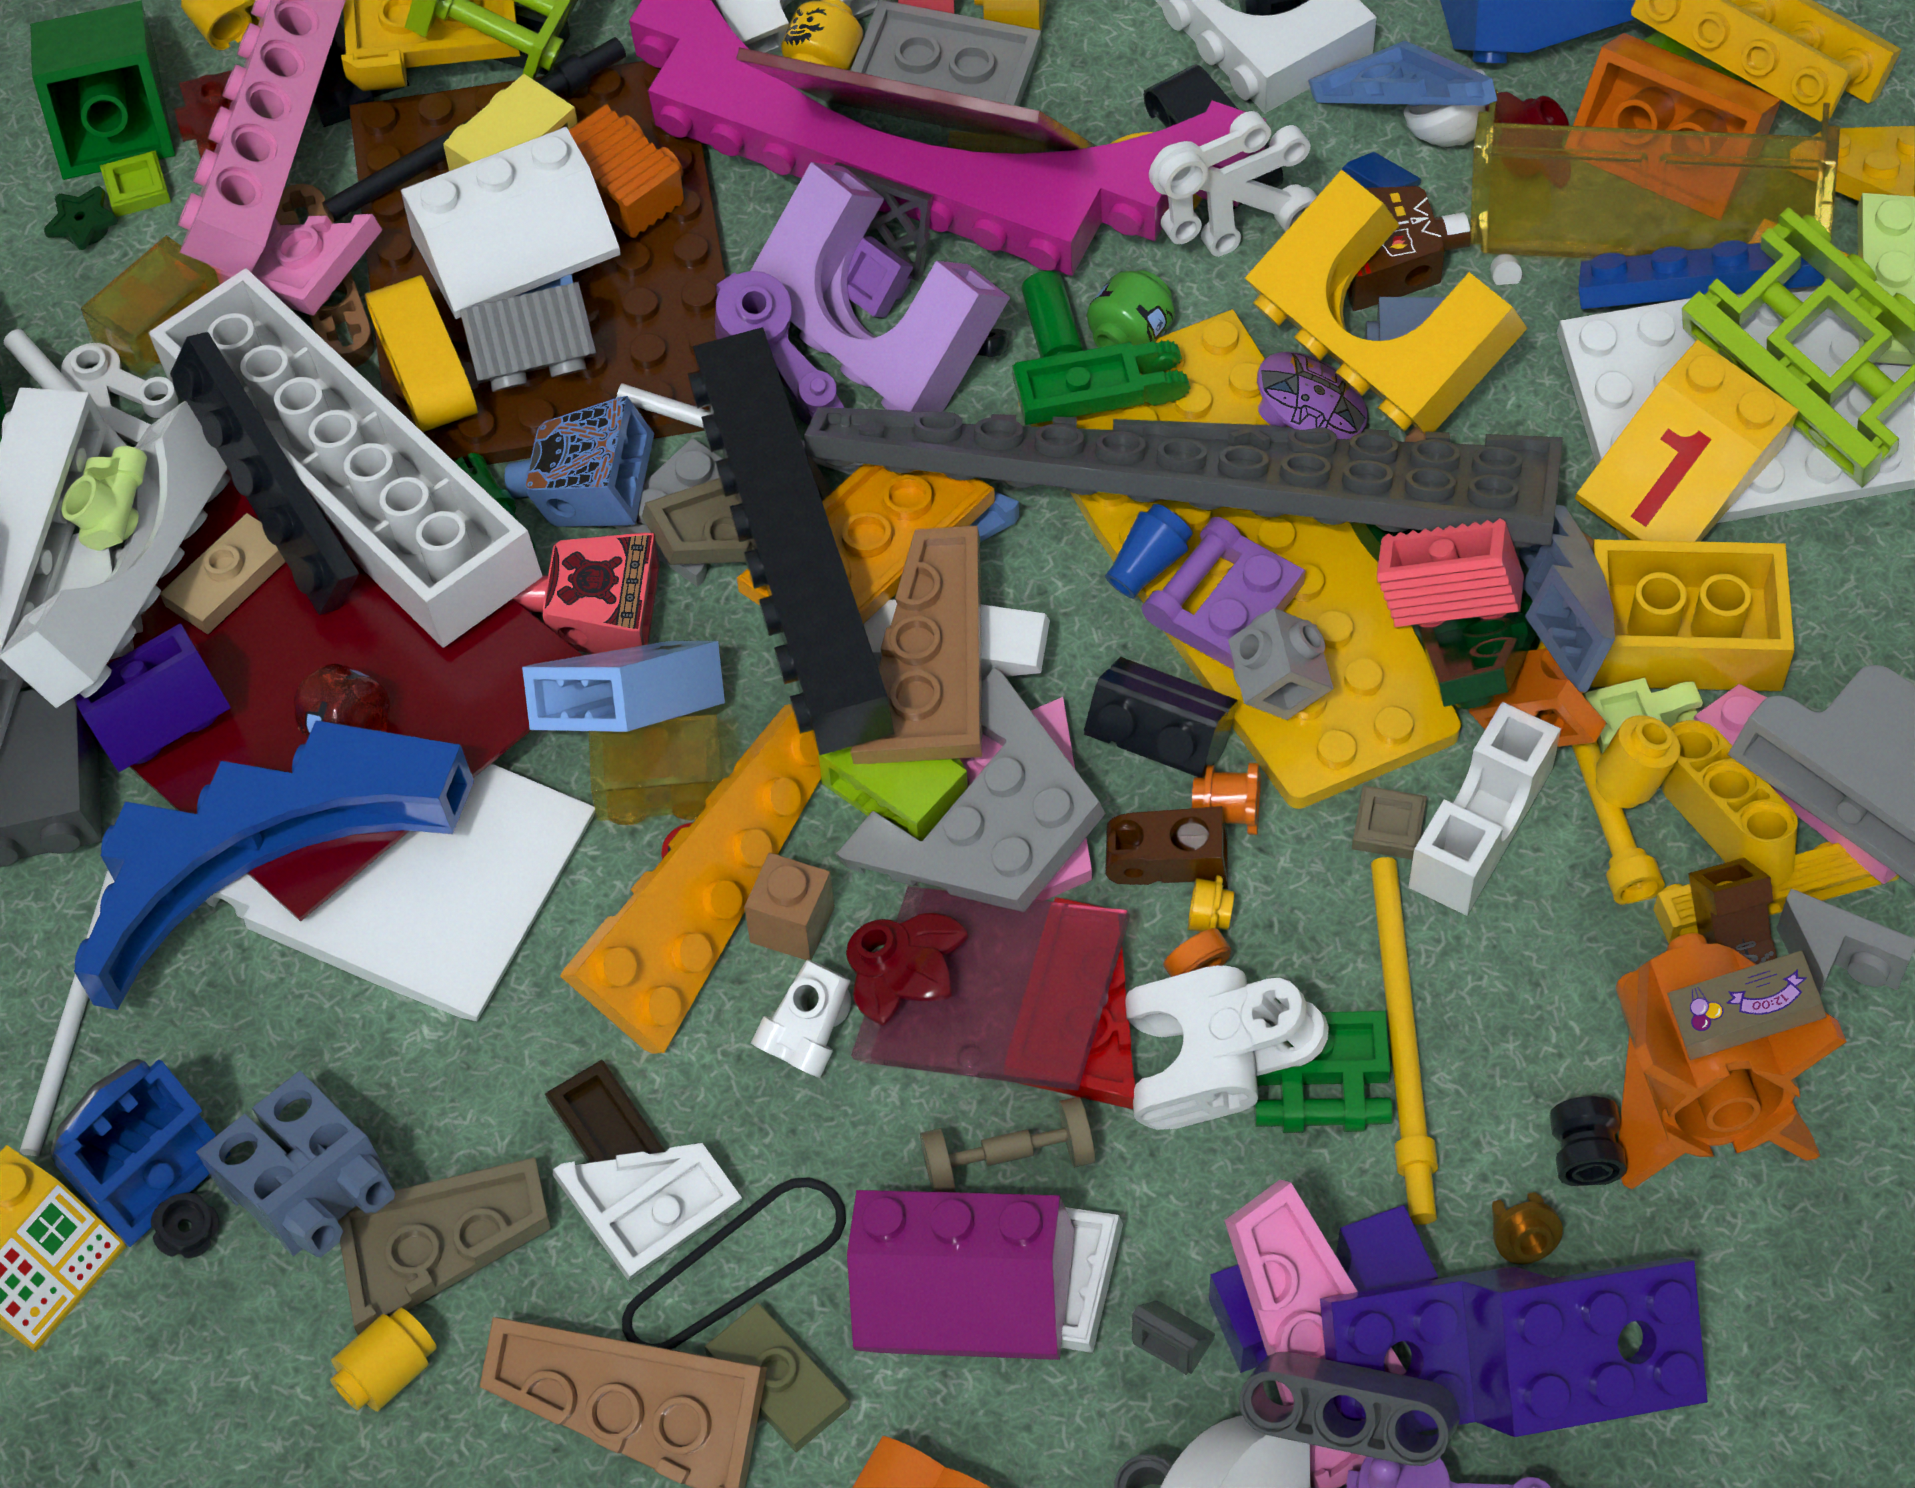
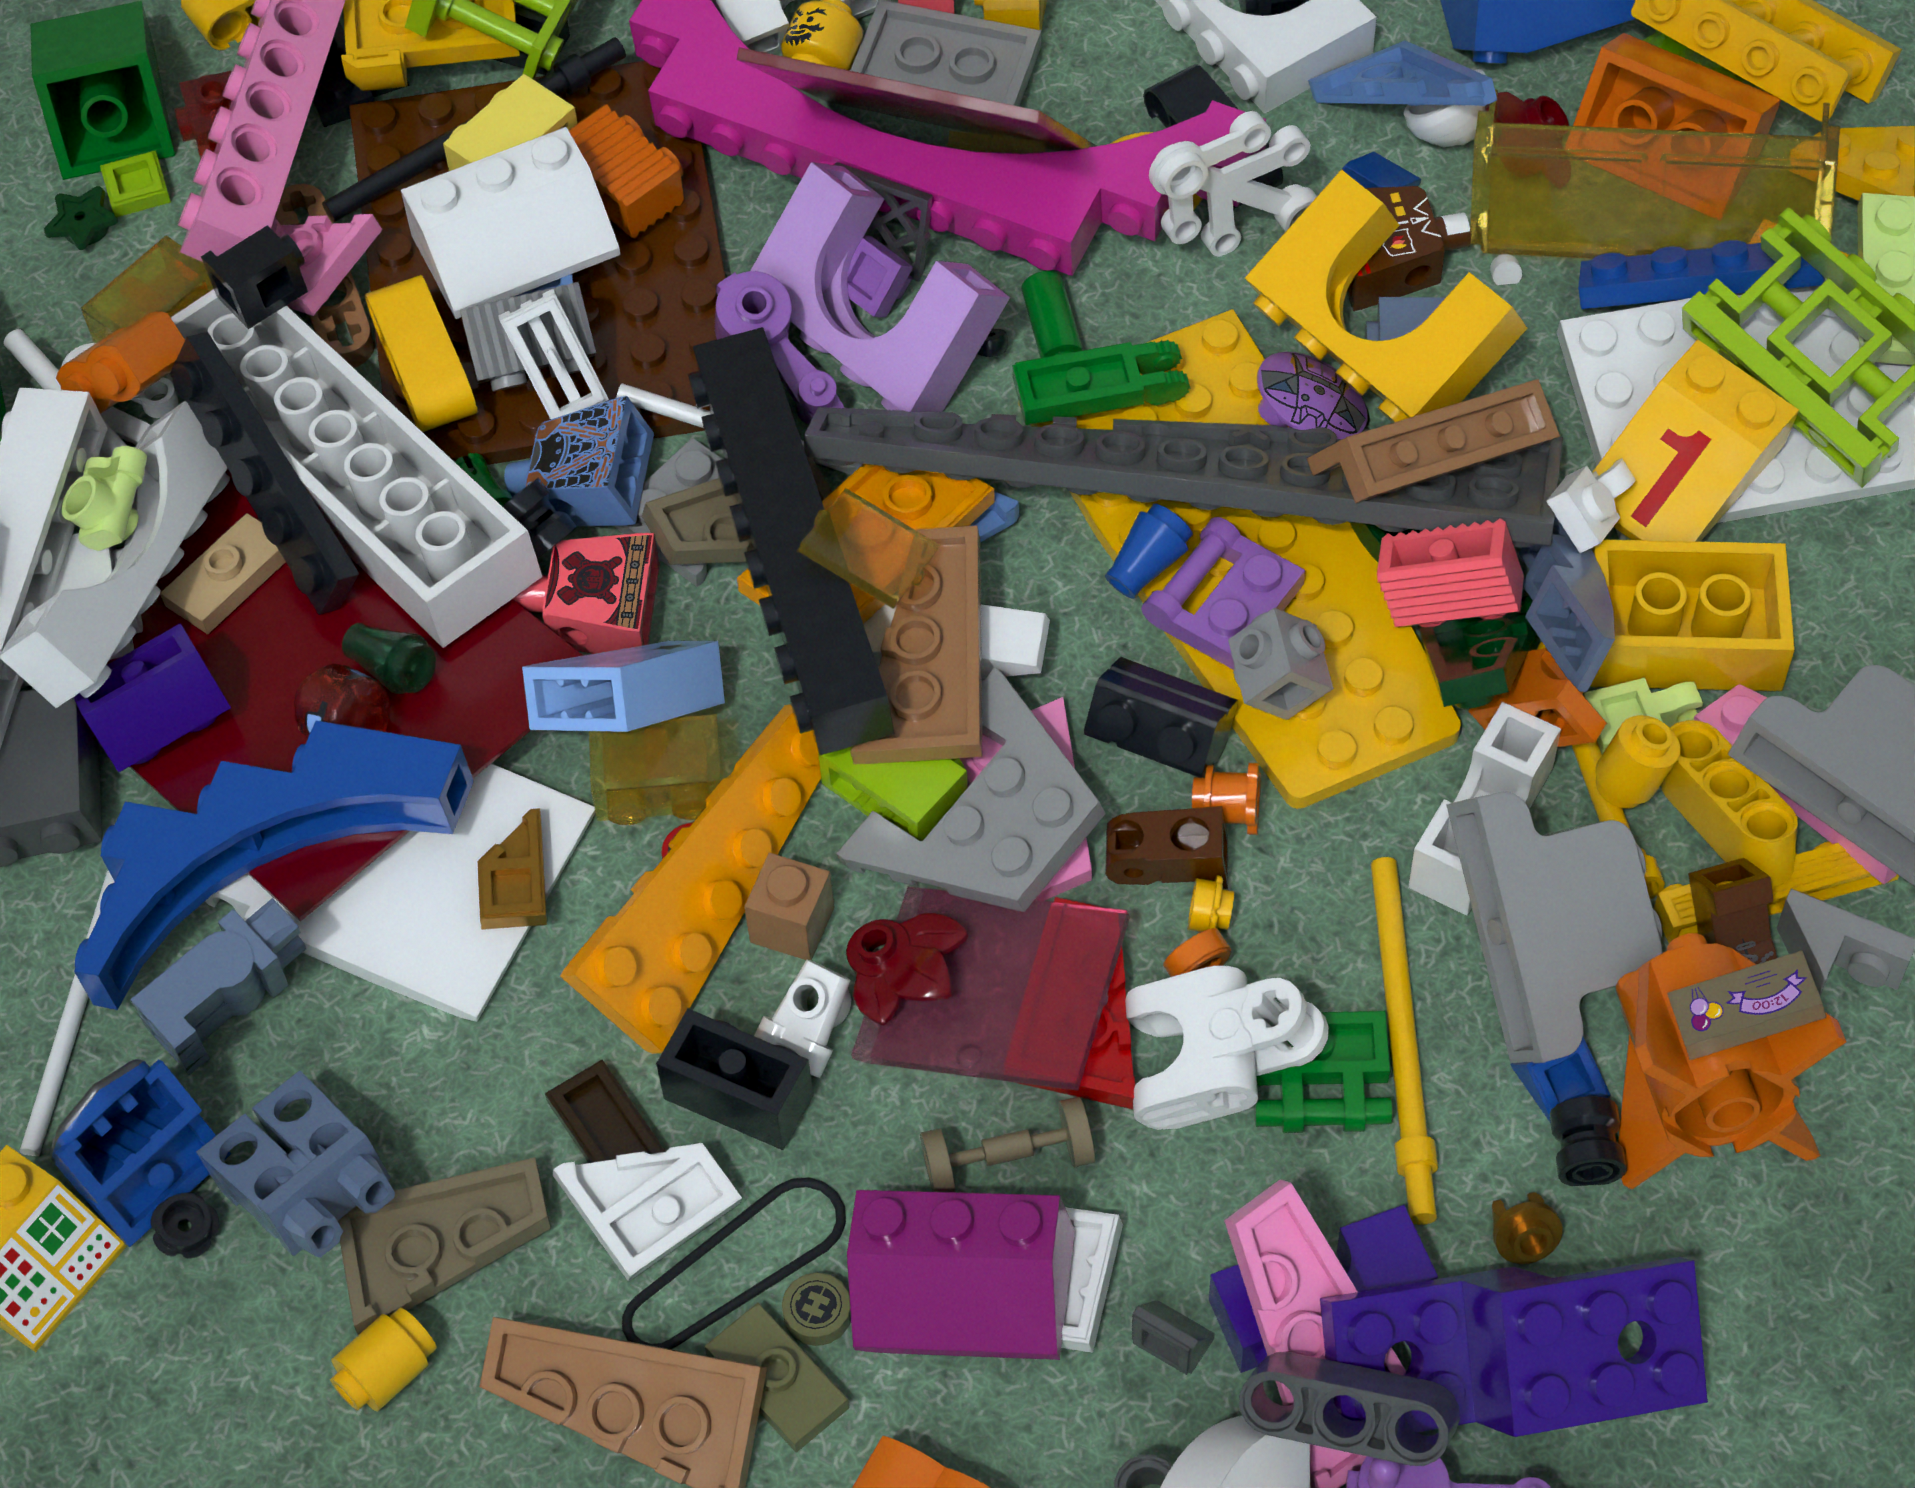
(124, 361): none -> orange brick
(219, 980): none -> sand blue hips
(257, 275): none -> black brick
(392, 657): none -> clear green cone
(514, 879): none -> pearl gold tile
(531, 313): none -> white tile
(539, 517): none -> black wheel
(735, 1078): none -> black brick
(816, 1309): none -> olive tile
(869, 548): none -> clear yellow piece
(1131, 309): bright green head -> none
(1388, 822): dark tan tile -> none
(1440, 441): none -> medium nougat fence
(1551, 917): none -> light grey brick
(1562, 1078): none -> blue slope
(1587, 503): none -> white plate

